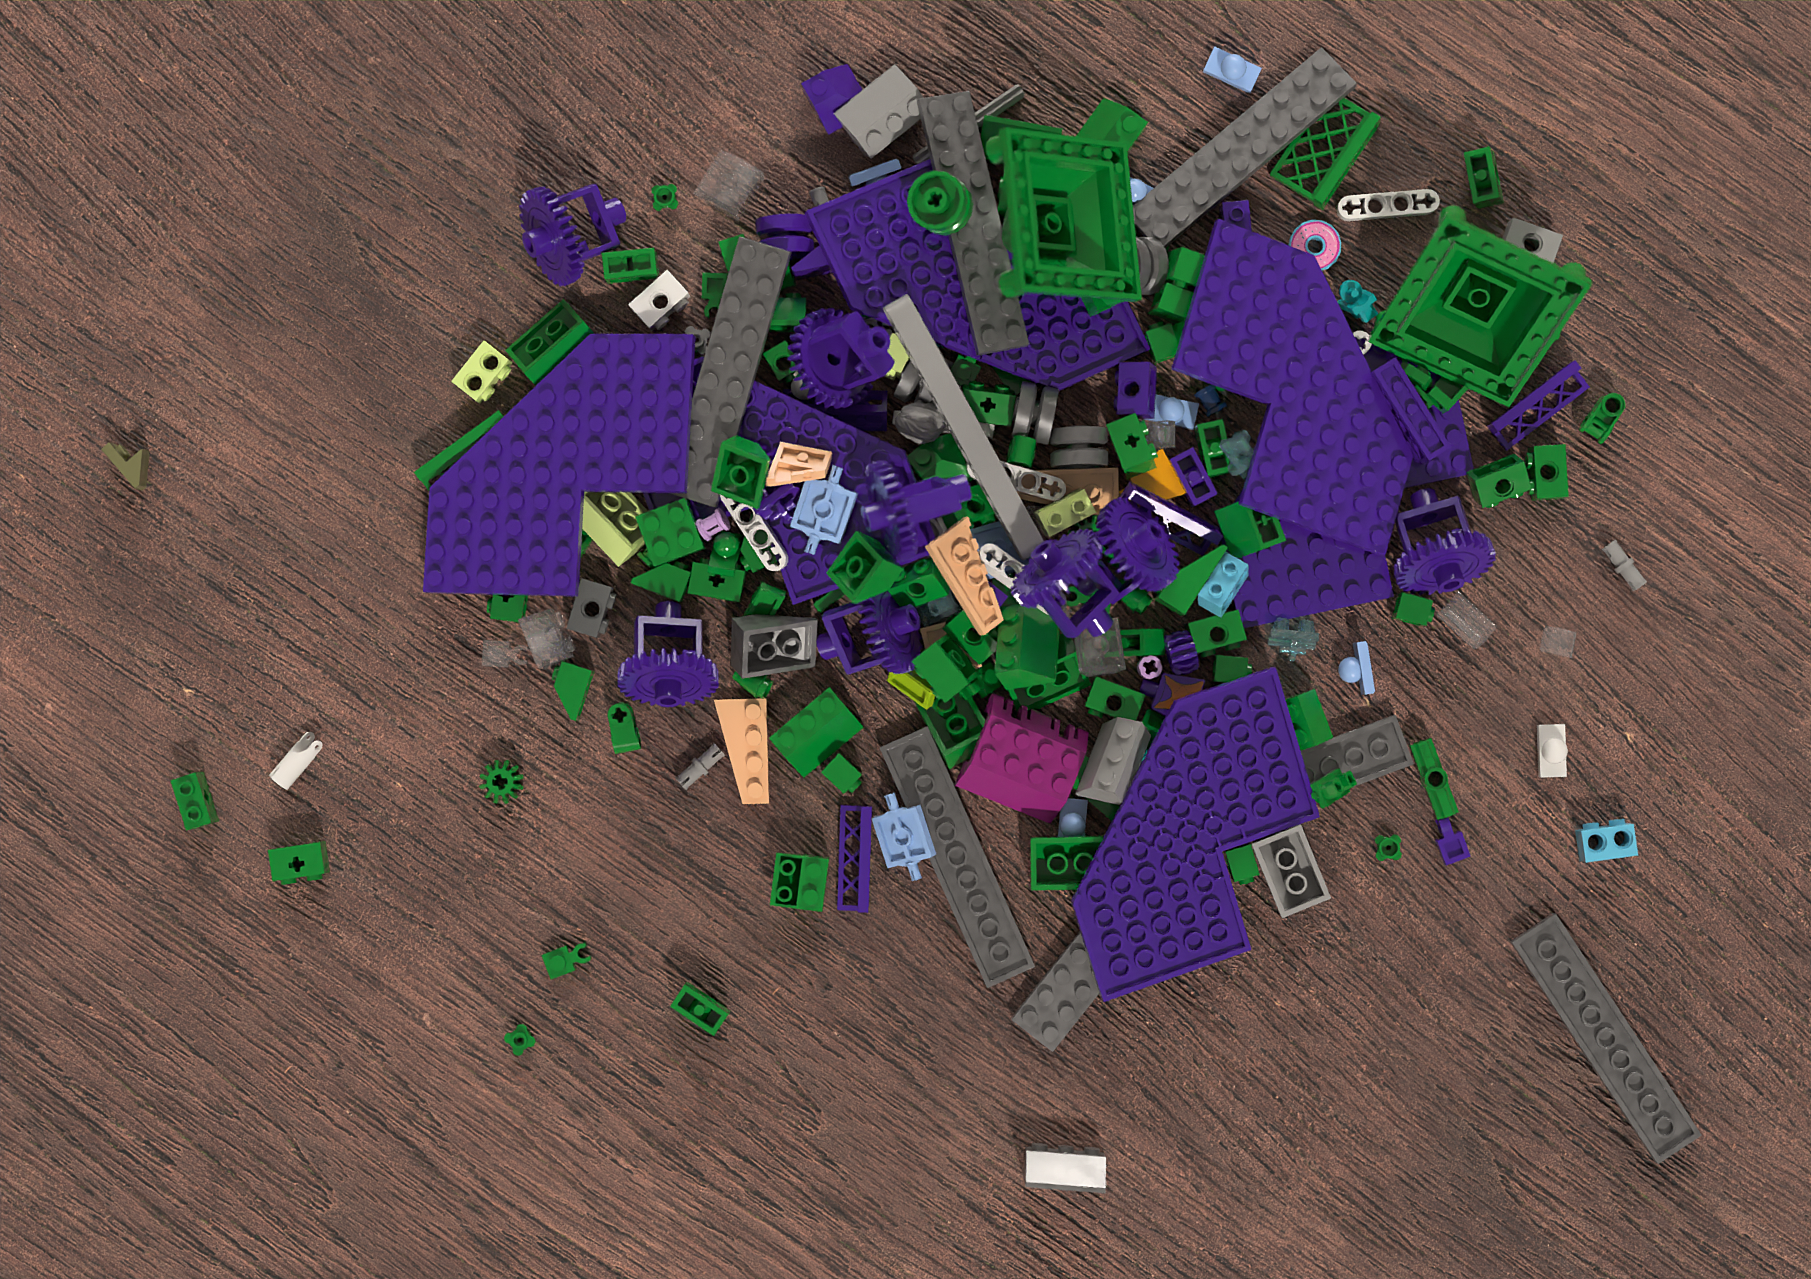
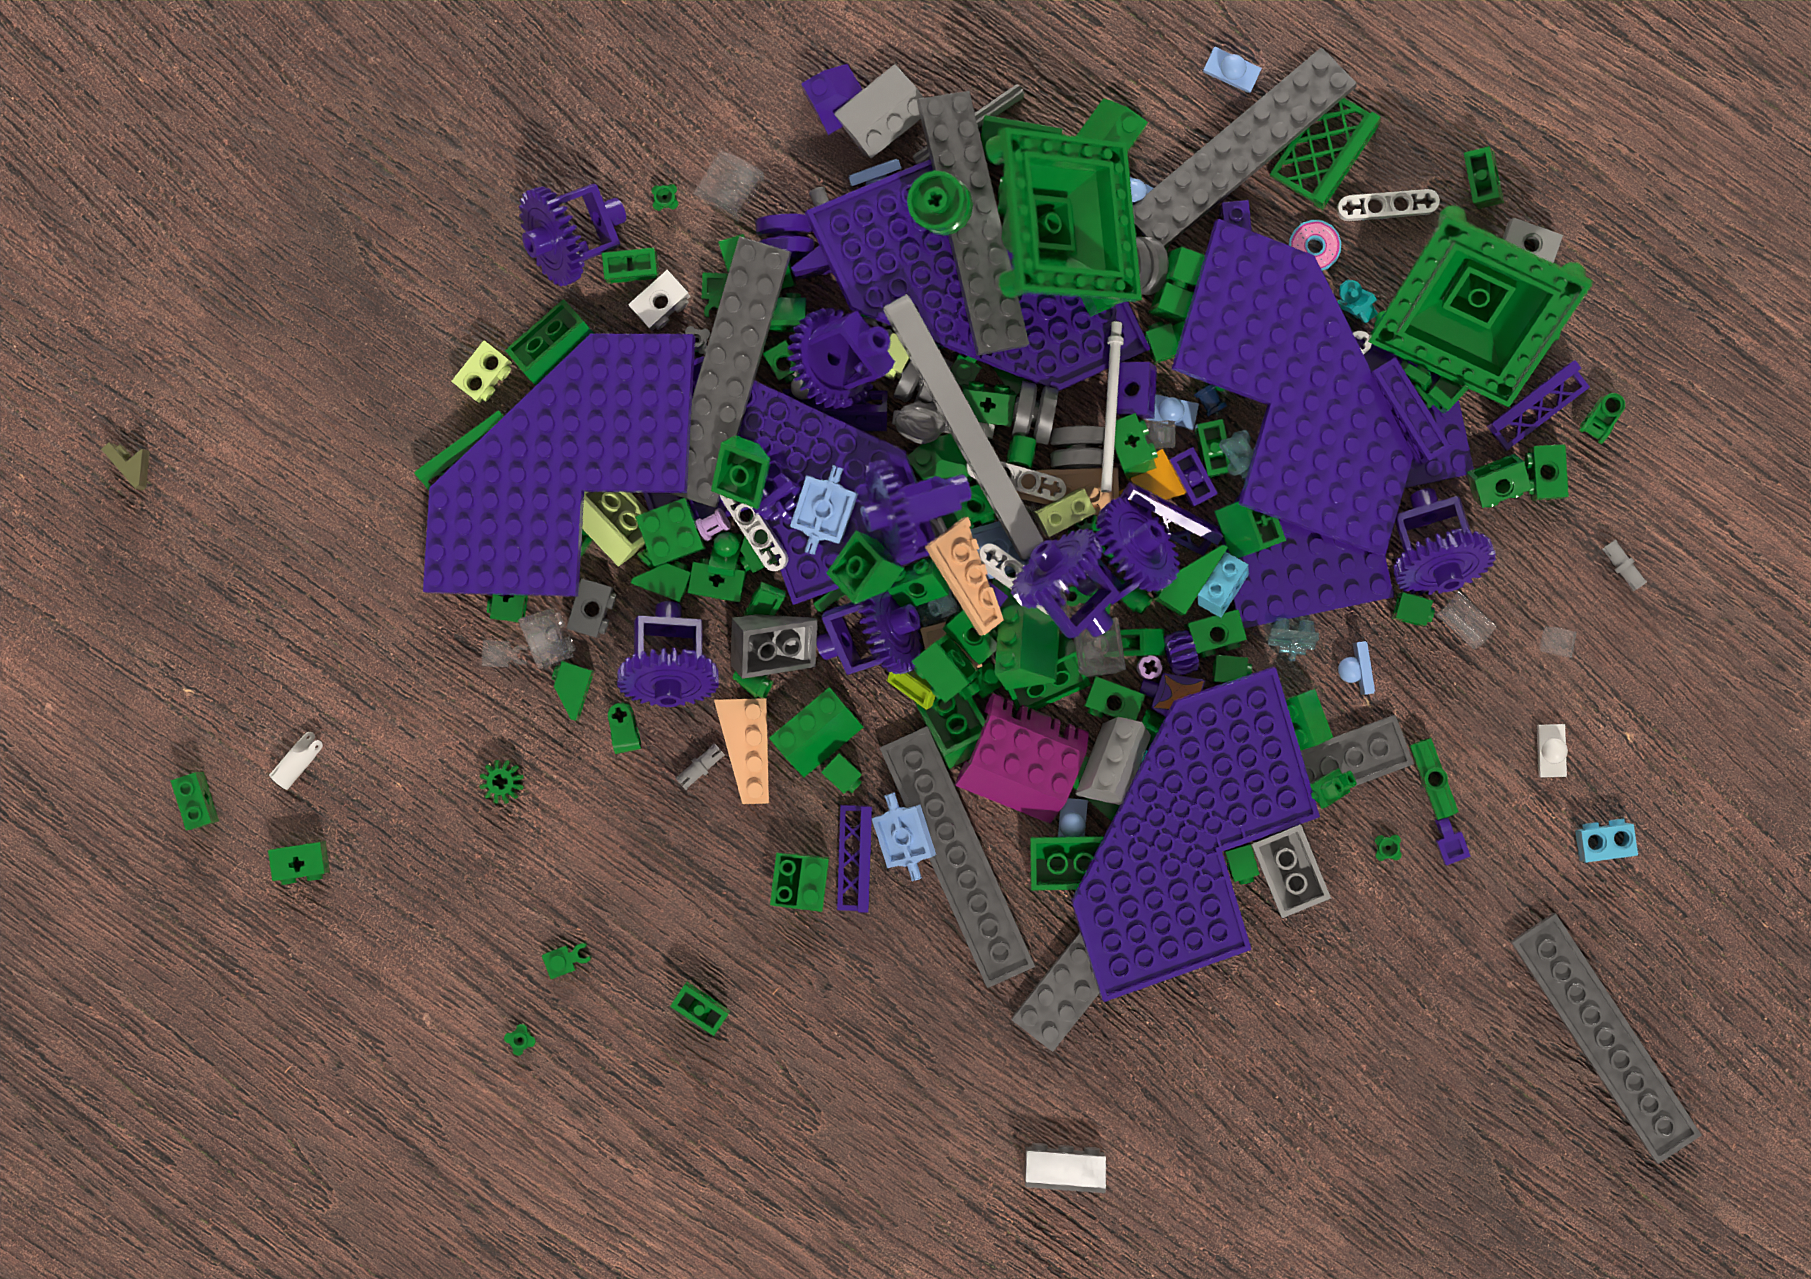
(798, 464): light nougat wing -> none
(1115, 342): none -> white bar

